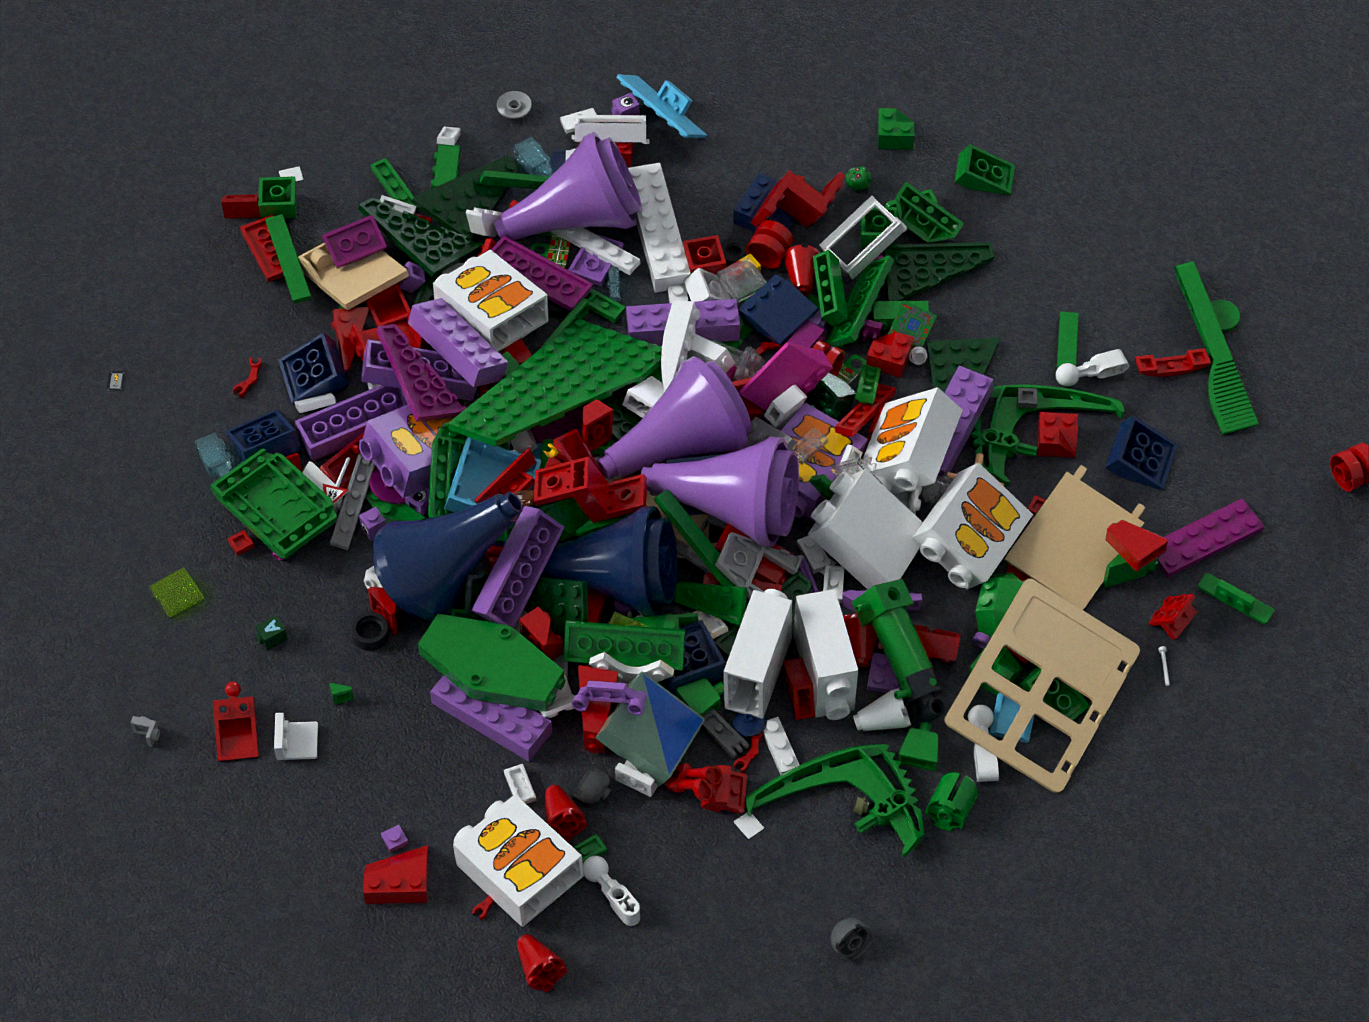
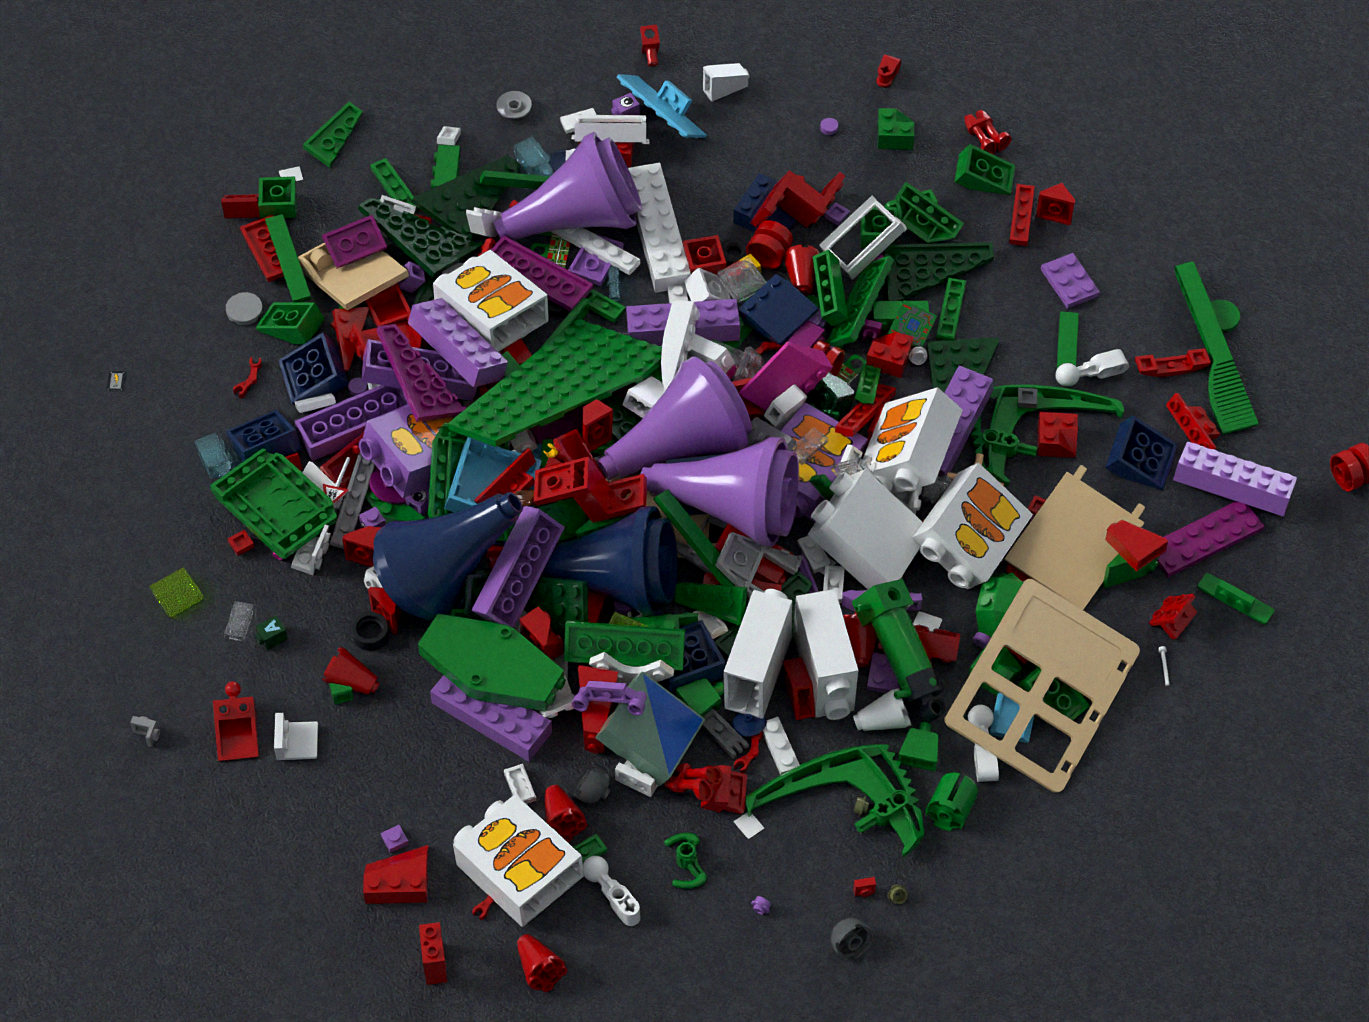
(239, 621): none -> clear plate
(244, 308): none -> light grey tile
(291, 321): none -> green slope
(309, 556): none -> white bracket
(331, 137): none -> green wing
(350, 672): none -> red cone
(357, 387): none -> medium lavender tile
(359, 545): none -> red slope
(433, 953): none -> red window
(650, 45): none -> red bracket
(687, 858): none -> green piece
(723, 80): none -> white slope
(761, 905): none -> medium lavender plate
(829, 126): none -> medium lavender tile
(837, 214): none -> medium lavender plate
(858, 178): green head -> none
(864, 887): none -> red plate
(887, 70): none -> red piece
(900, 897): none -> olive plate
(927, 620): none -> white sticker
(951, 309): none -> green plate
(983, 123): none -> red piece
(1021, 215): none -> red plate
(1056, 204): none -> red slope
(1070, 280): none -> medium lavender plate
(1193, 422): none -> red bracket
(1235, 478): none -> medium lavender brick

